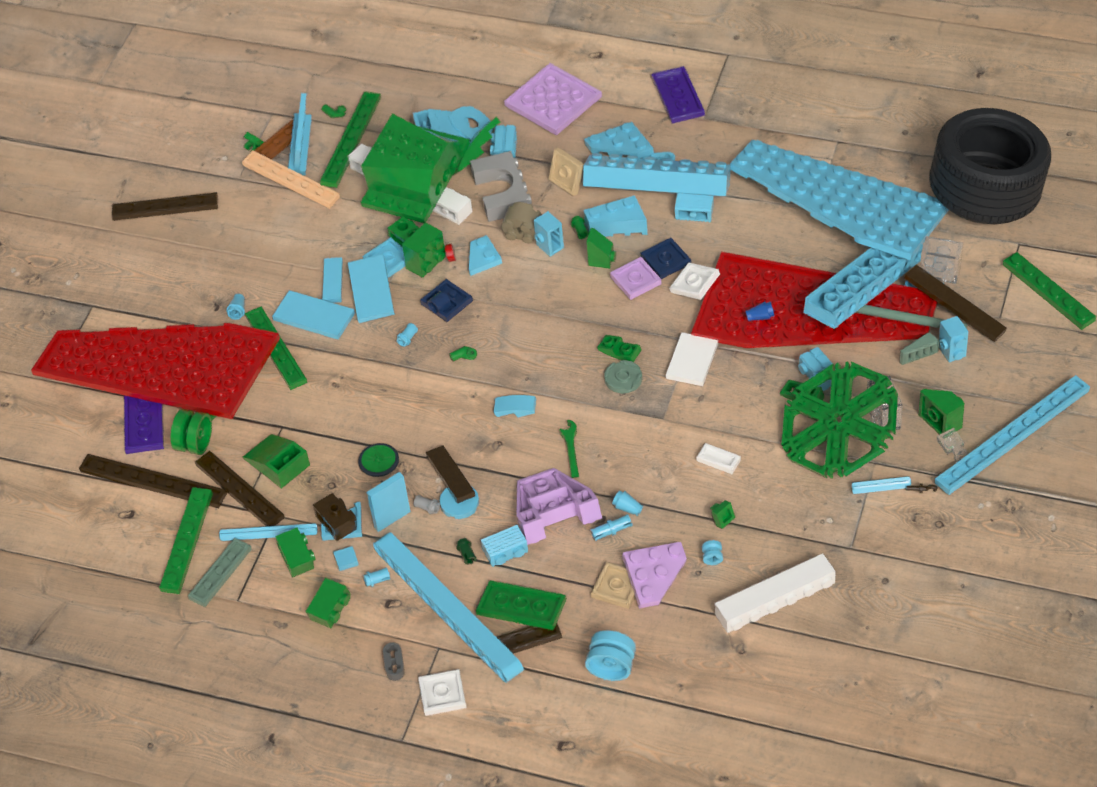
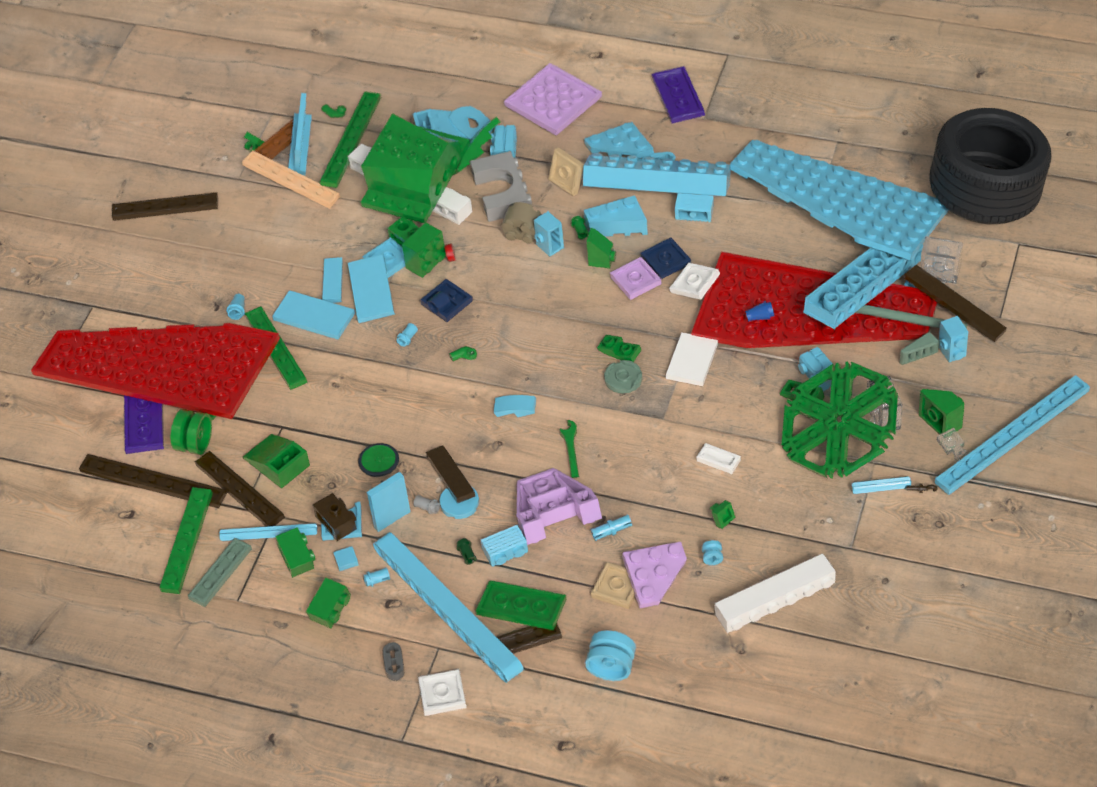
(482, 255): medium azure wing -> none
(627, 503): medium azure cone -> none
(1049, 291): green plate -> none

